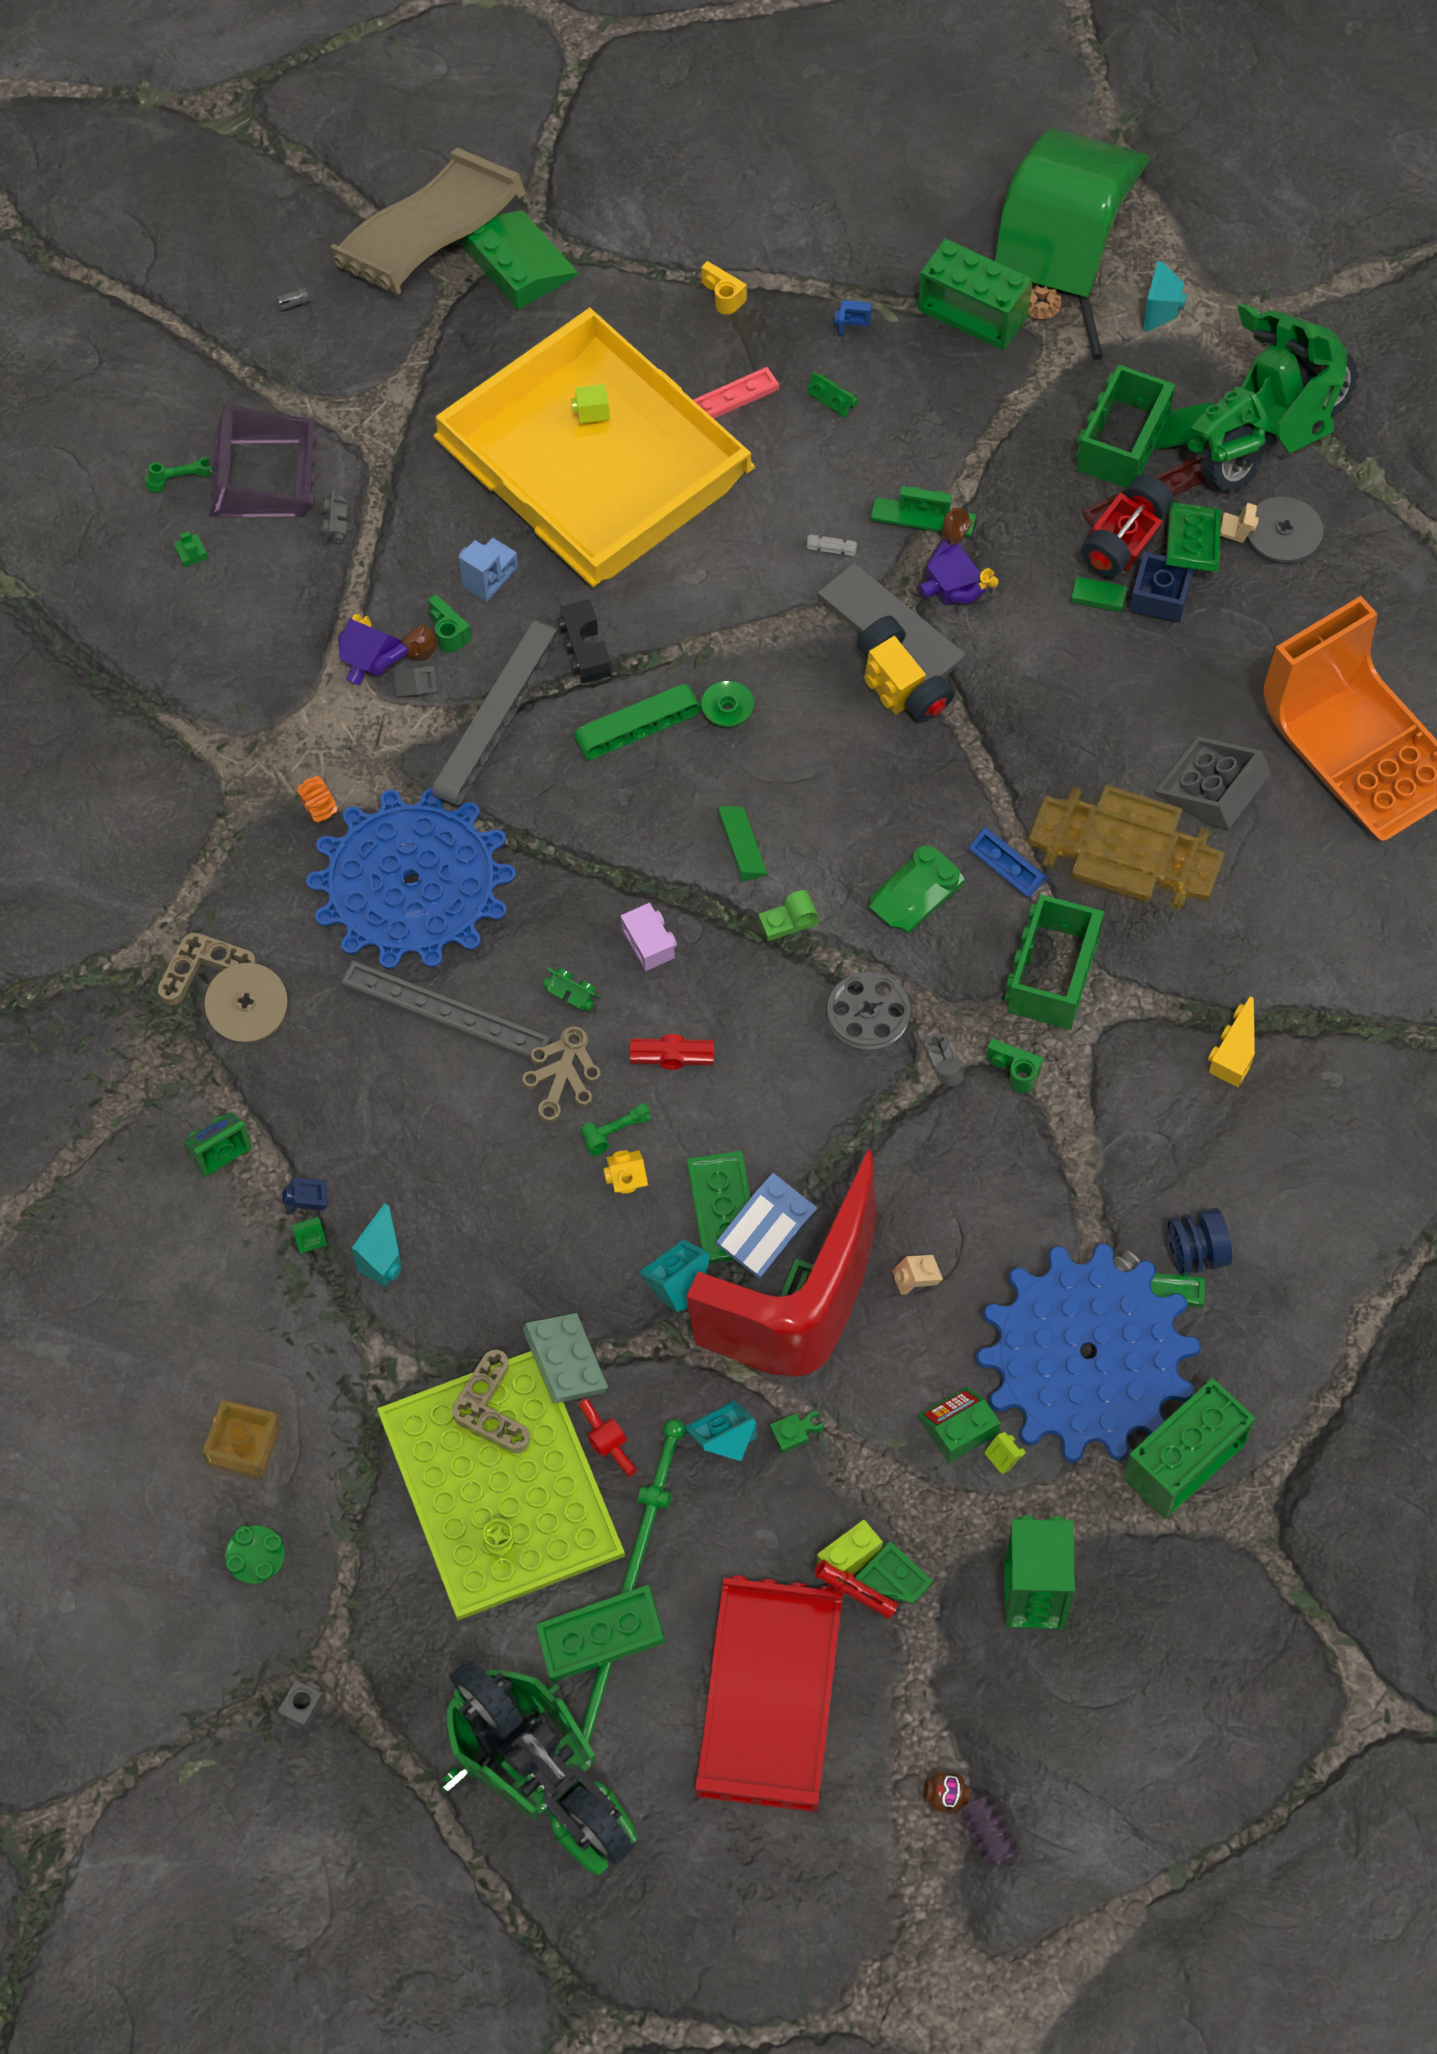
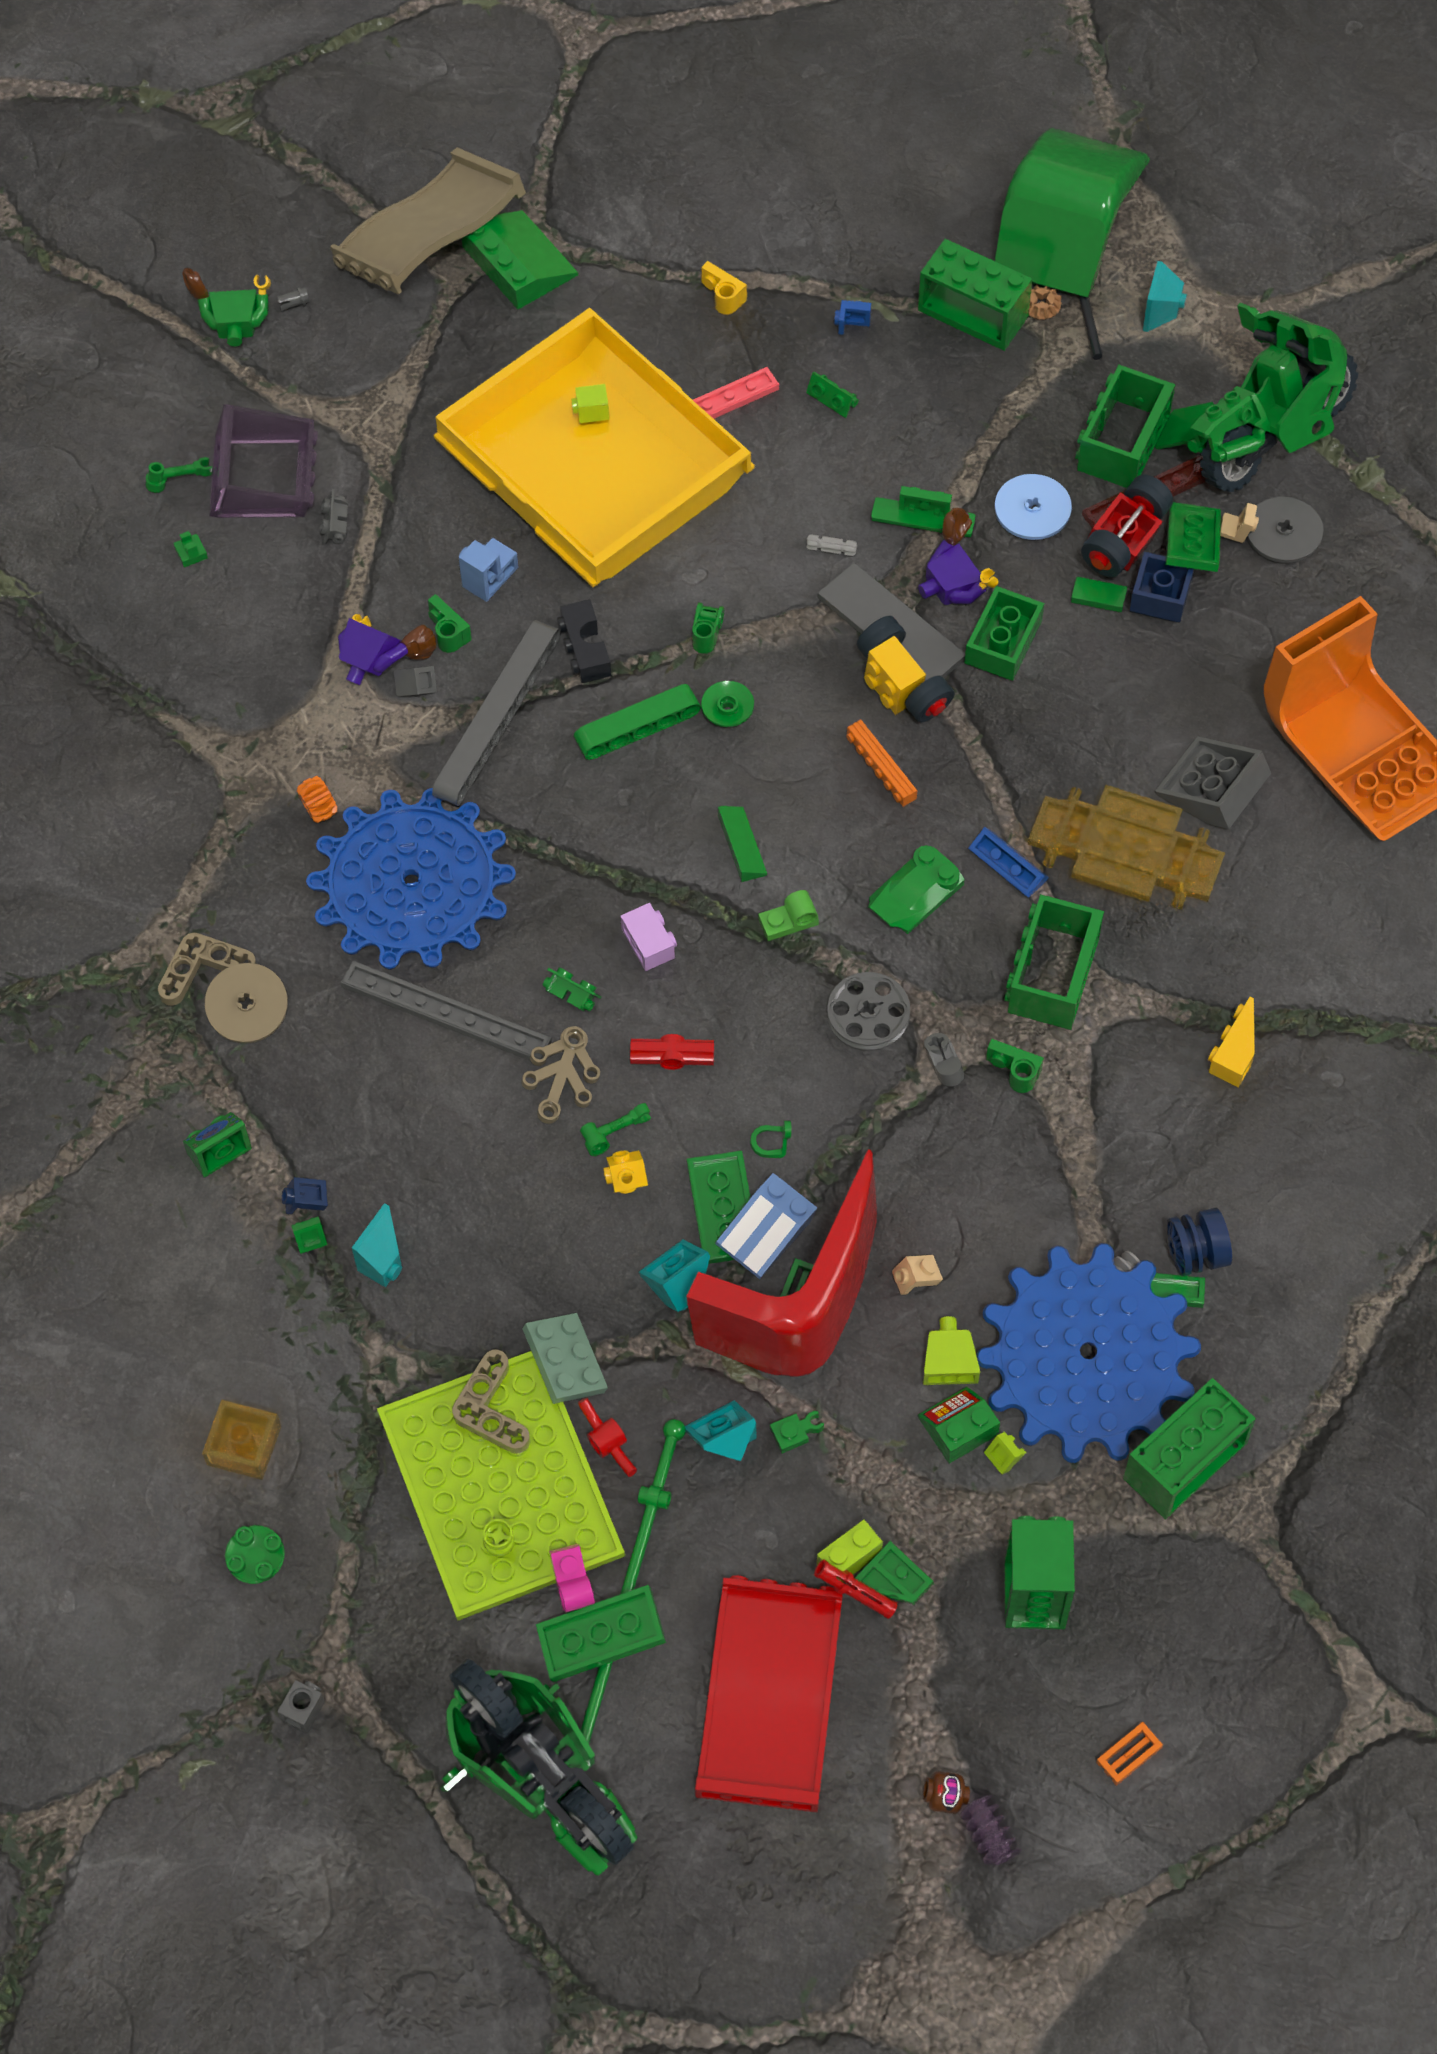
(229, 312): none -> green torso
(571, 1578): none -> dark pink plate
(706, 627): none -> green piece
(777, 1153): none -> green piece
(882, 763): none -> orange piece
(950, 1356): none -> lime torso
(1004, 633): none -> green brick
(1023, 492): none -> light blue piece
(1110, 1770): none -> orange tile

